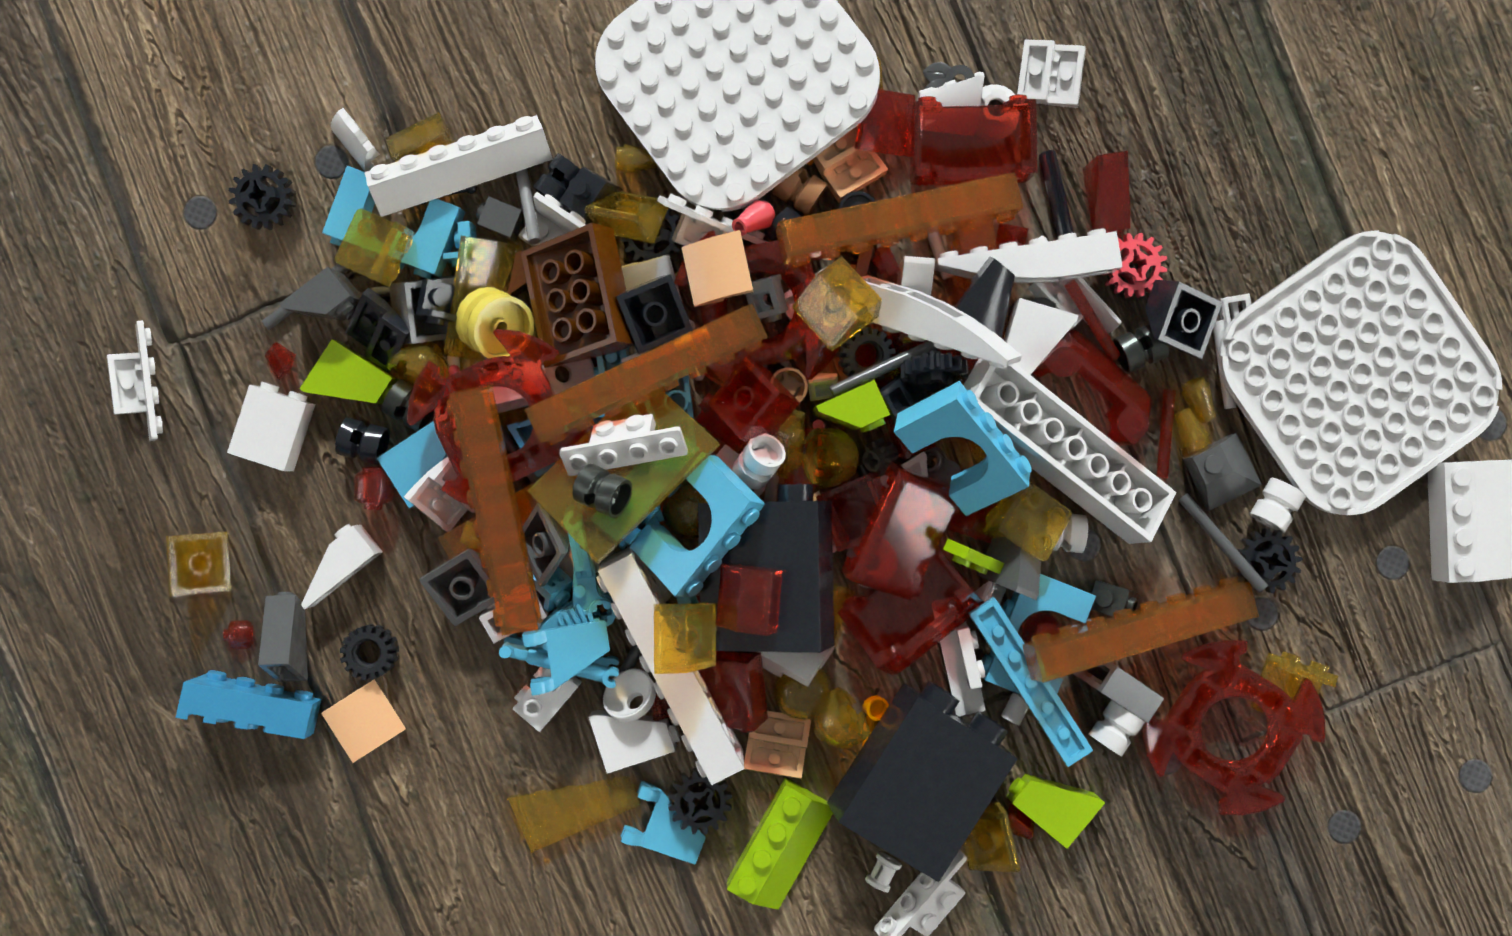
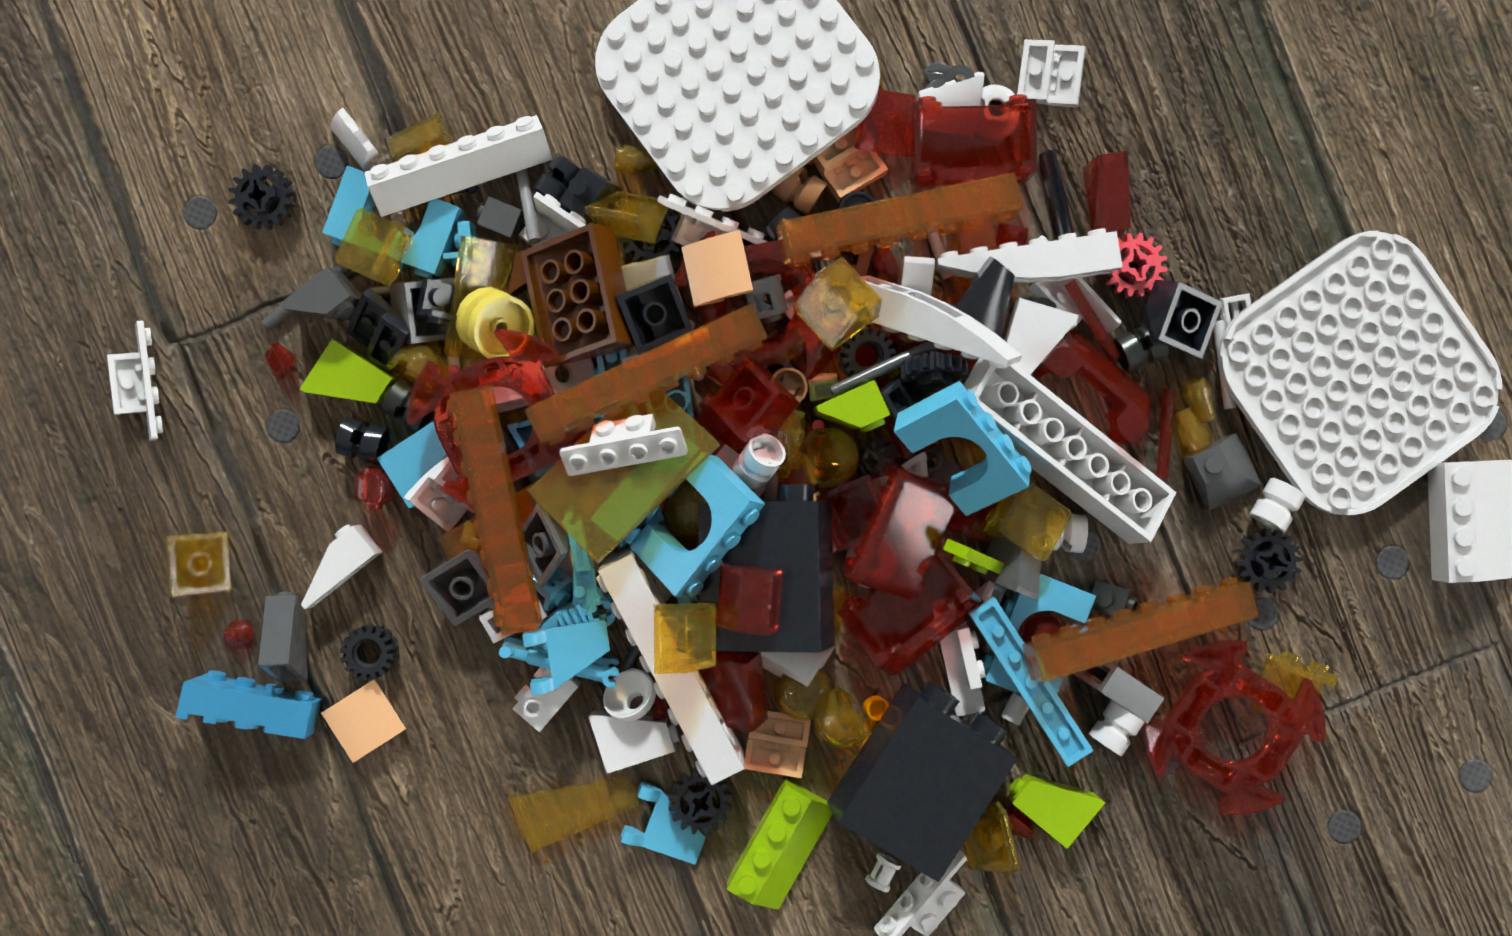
(271, 427): white brick -> none
(602, 490): pearl dark grey wheel -> none
(755, 217): coral cone -> none
(1223, 543): dark grey bar -> none

